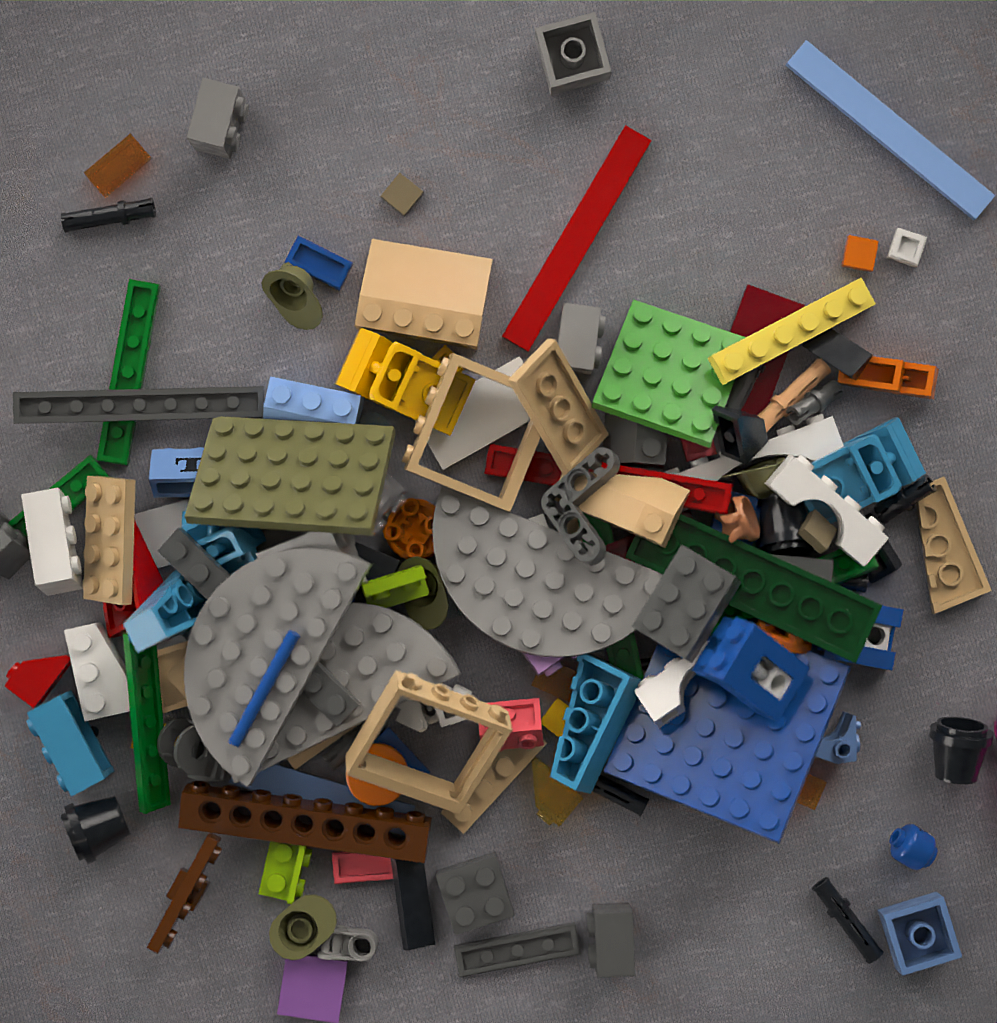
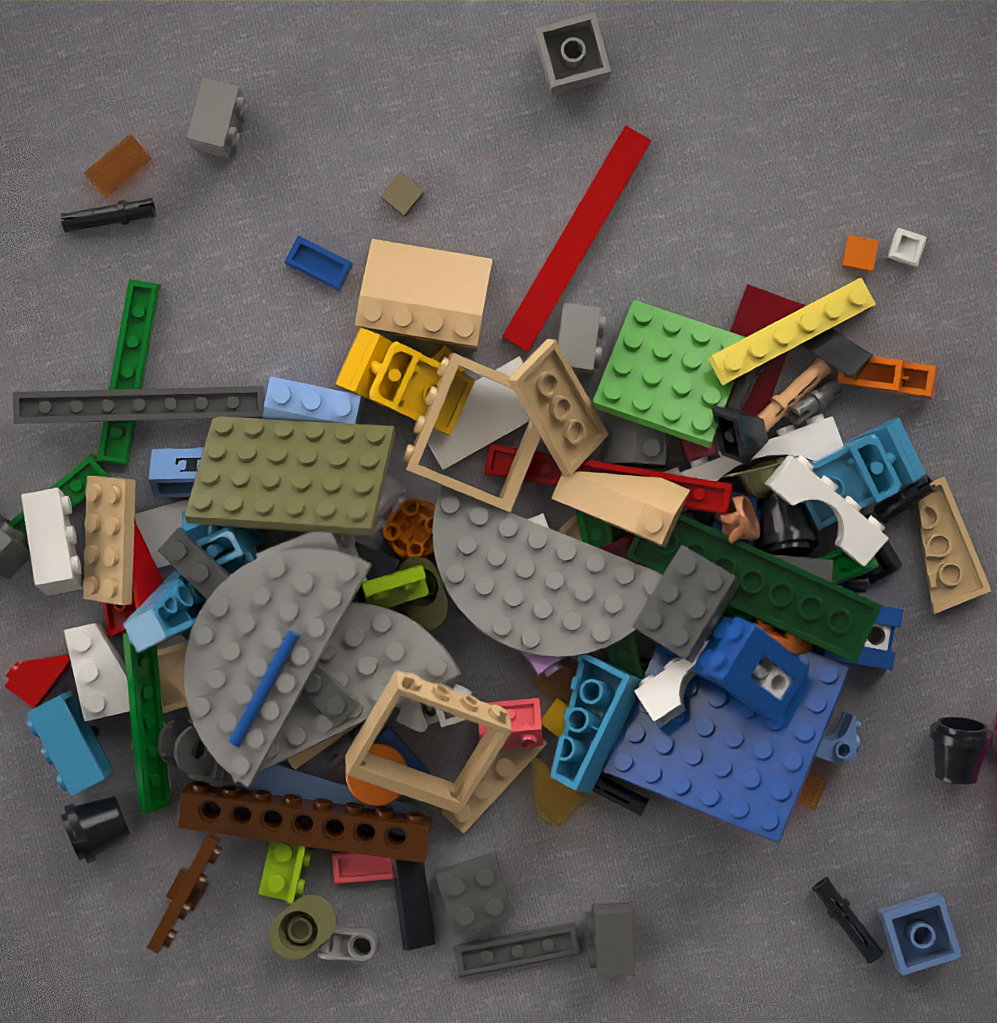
(293, 296): olive piece -> none
(313, 988): medium lavender tile -> none
(571, 499): dark grey beam -> none
(817, 531): dark tan tile -> none
(890, 130): light blue tile -> none
(913, 847): blue head -> none

